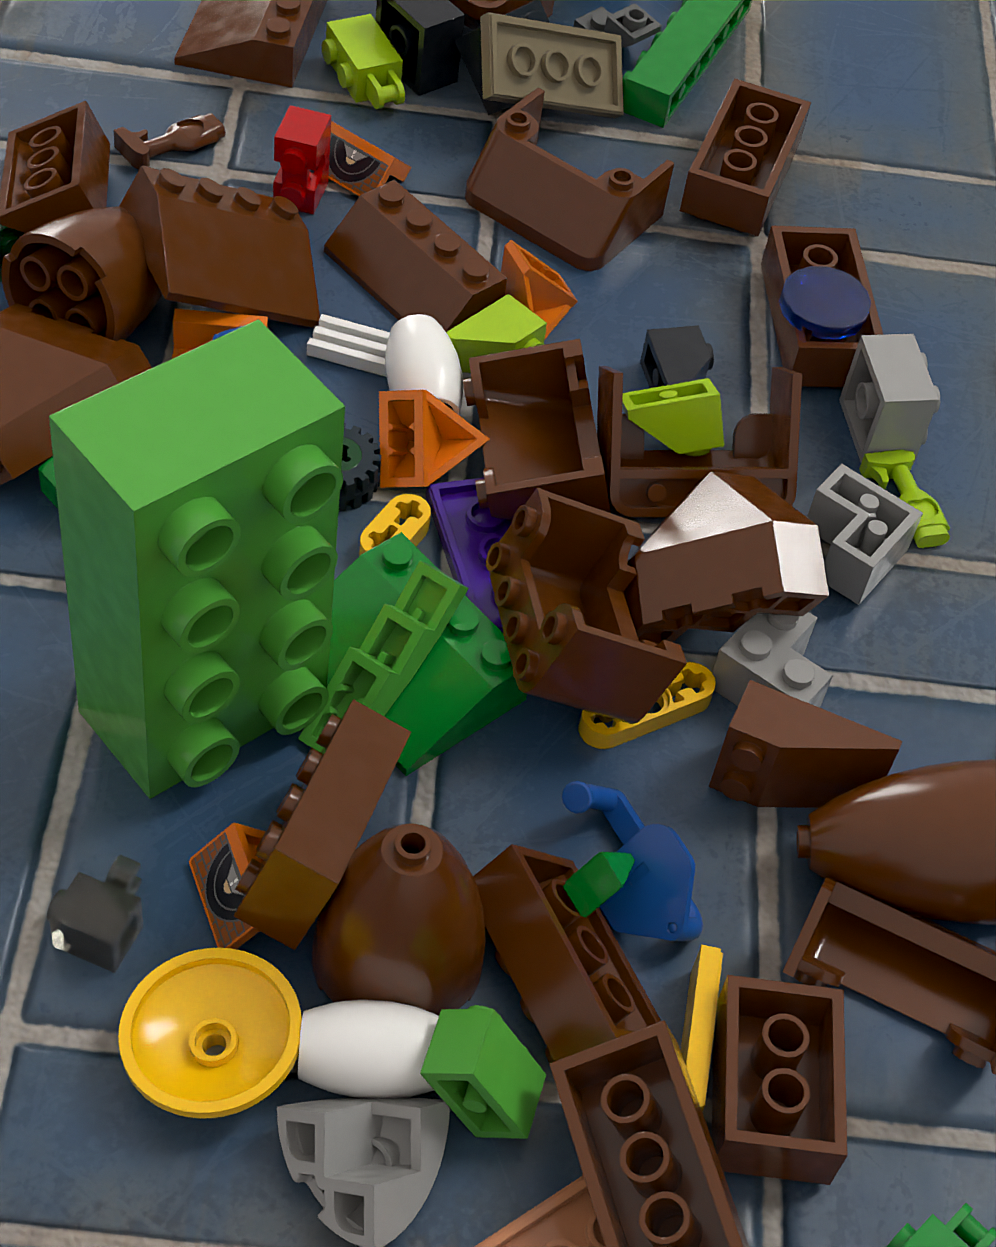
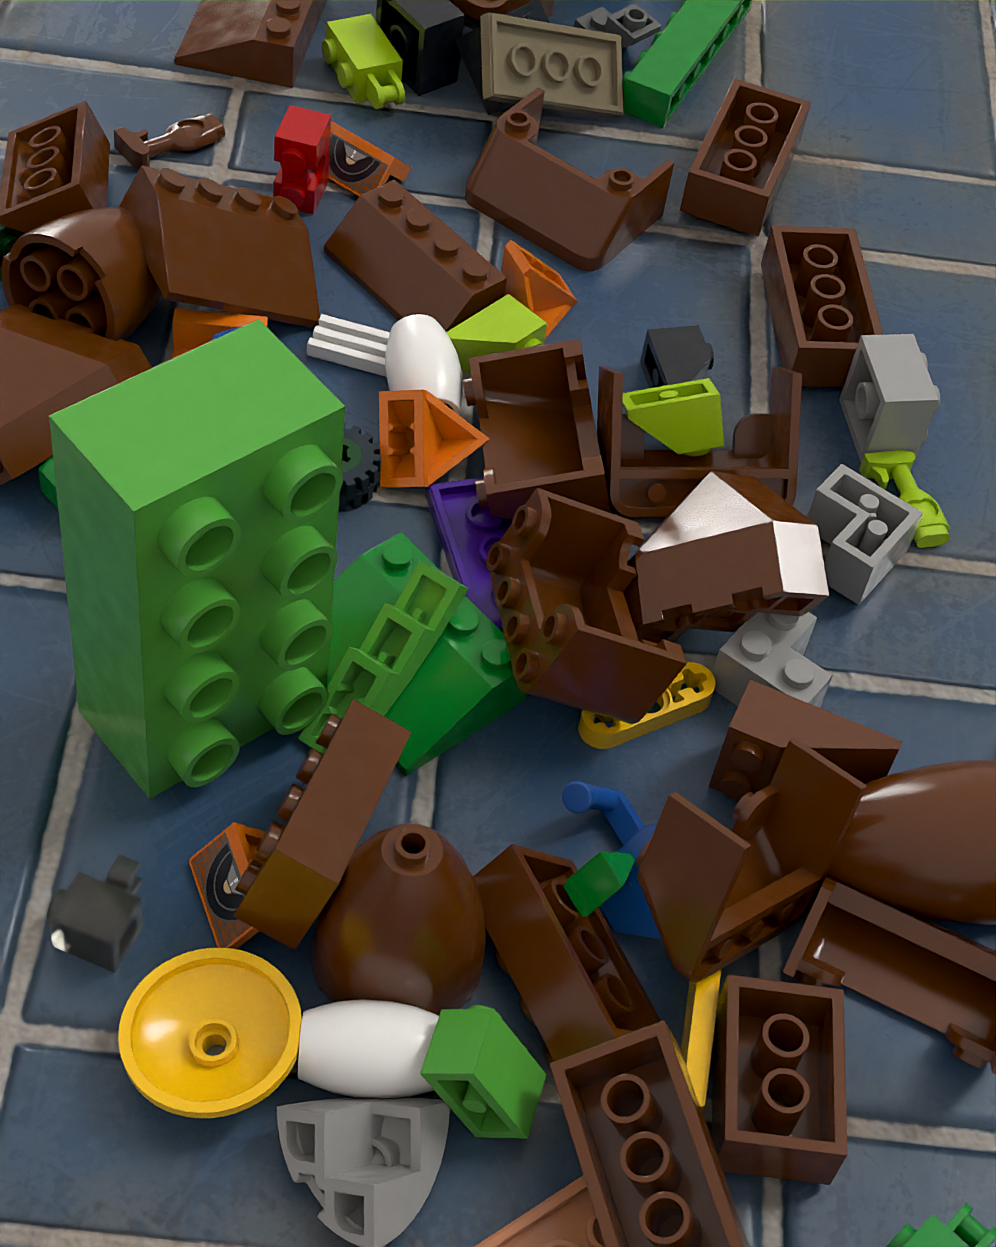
(387, 525): yellow beam -> none
(738, 888): none -> reddish brown windscreen
(825, 302): clear blue tile -> none

